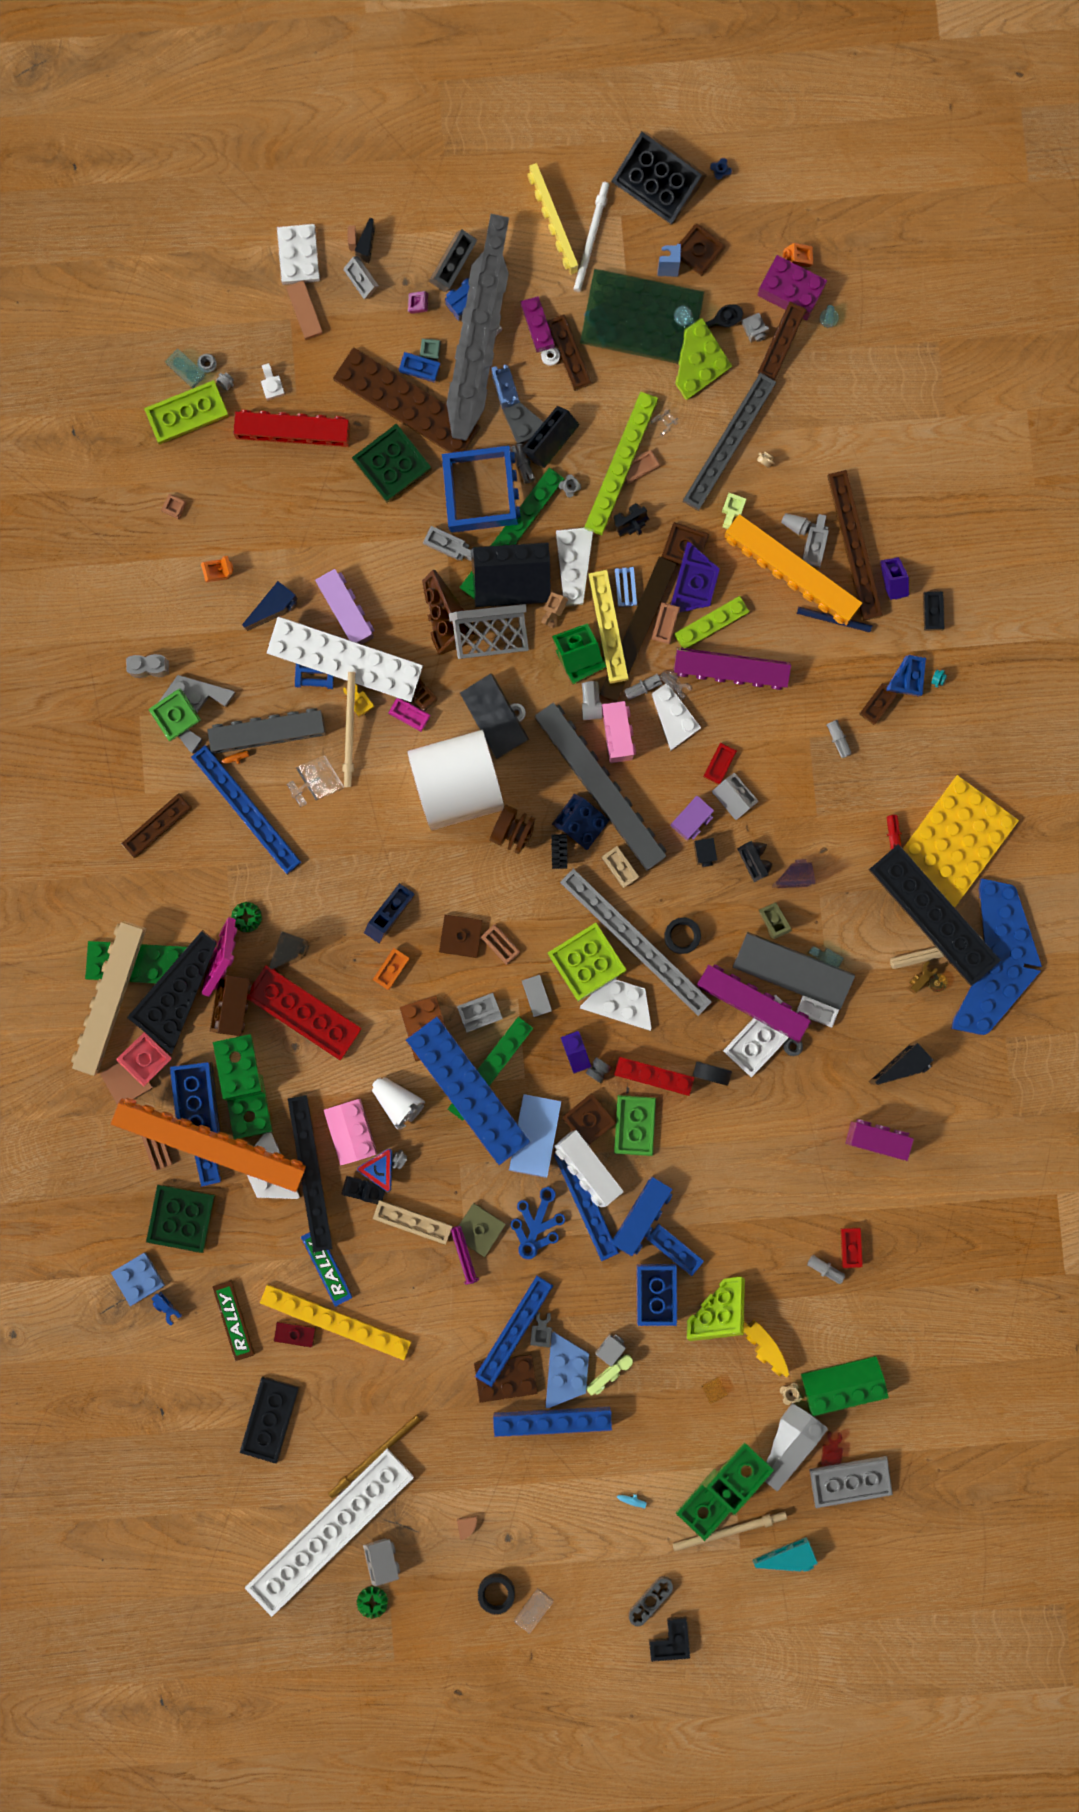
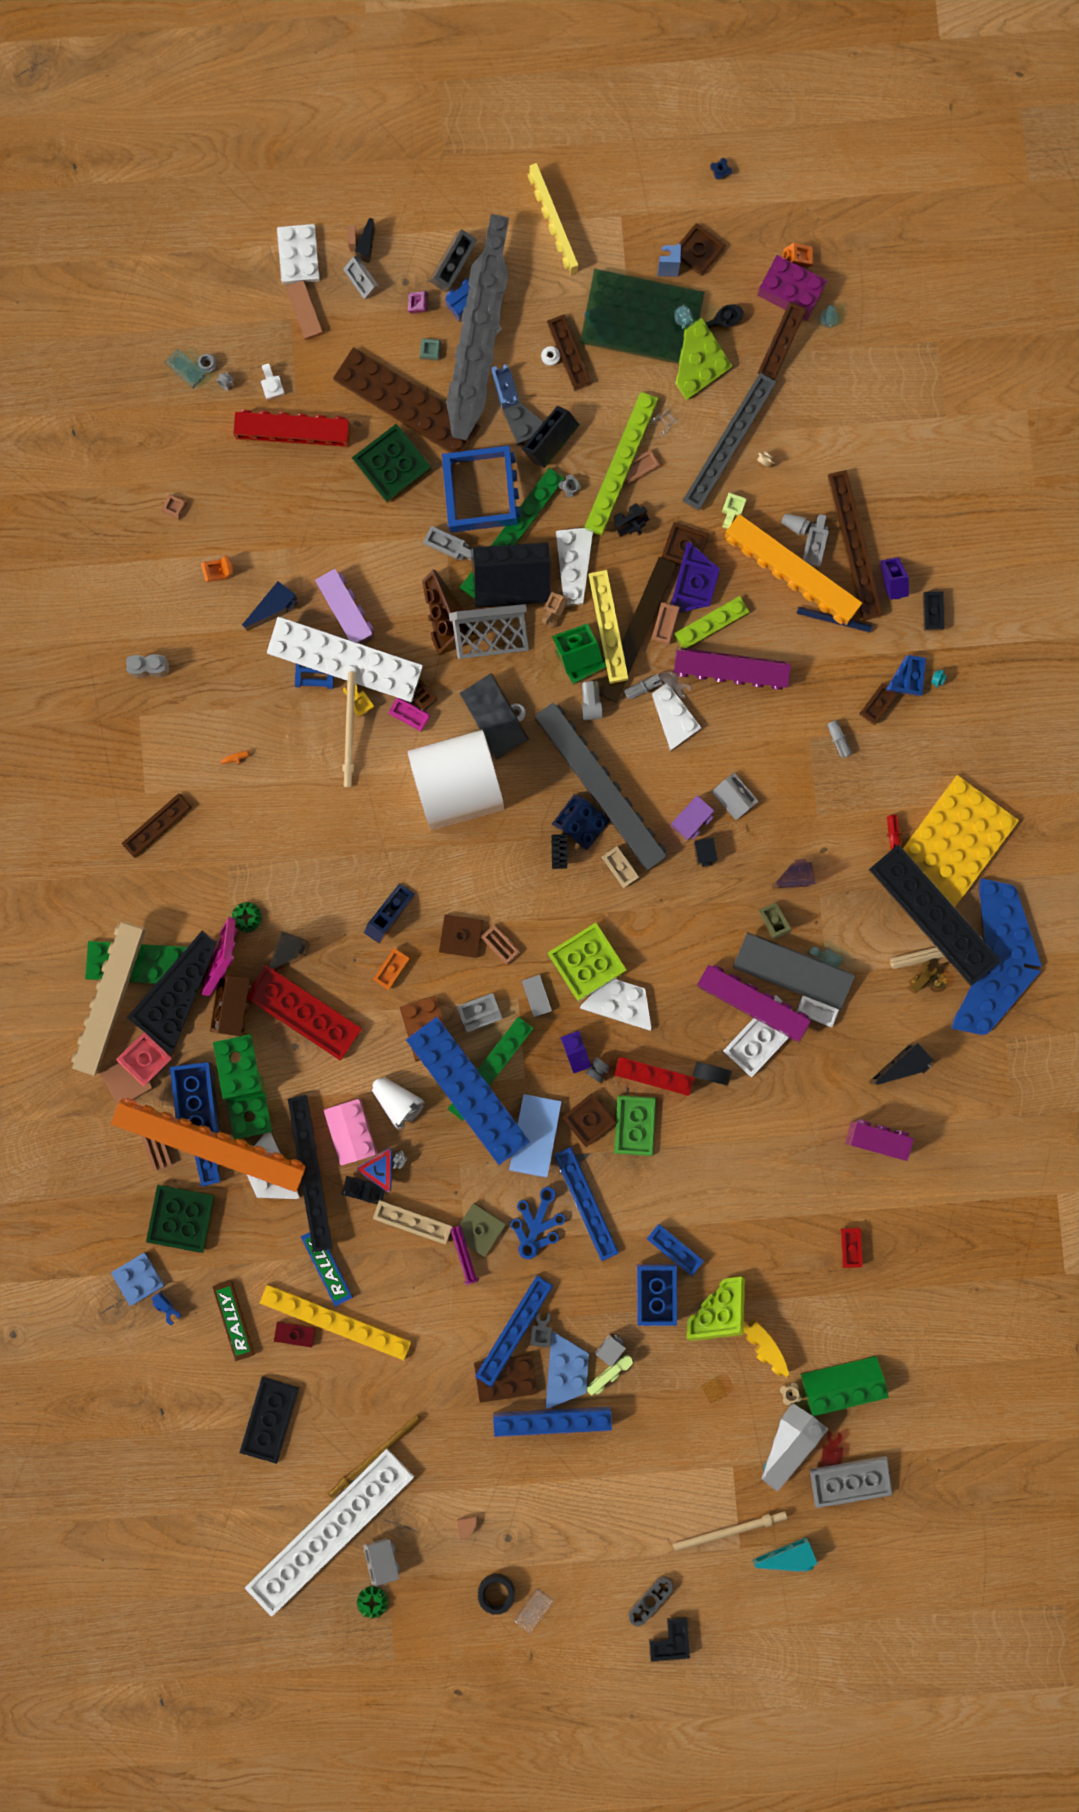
(174, 714): bright green tile -> none
(186, 412): lime plate -> none
(197, 694): light grey wing -> none
(246, 809): blue tile -> none
(266, 731): dark grey brick -> none
(318, 778): clear plate -> none
(419, 367): blue plate -> none
(512, 829): reddish brown wheel -> none
(523, 463): light grey pin -> none
(537, 324): magenta plate -> none
(588, 1169): white brick -> none
(600, 203): white bar -> none
(618, 732): bright pink wedge -> none
(625, 570): light blue tile -> none
(633, 1500): medium azure helmet -> none
(635, 942): light grey plate -> none
(641, 1216): blue brick -> none
(658, 177): black slope -> none
(682, 921): black tyre -> none
(720, 763): red tile -> none
(724, 1491): green bracket -> none
(751, 855): black tile -> none
(755, 328): light grey bracket -> none
(799, 1047): dark grey plate -> none
(825, 1269): light grey axle -> none

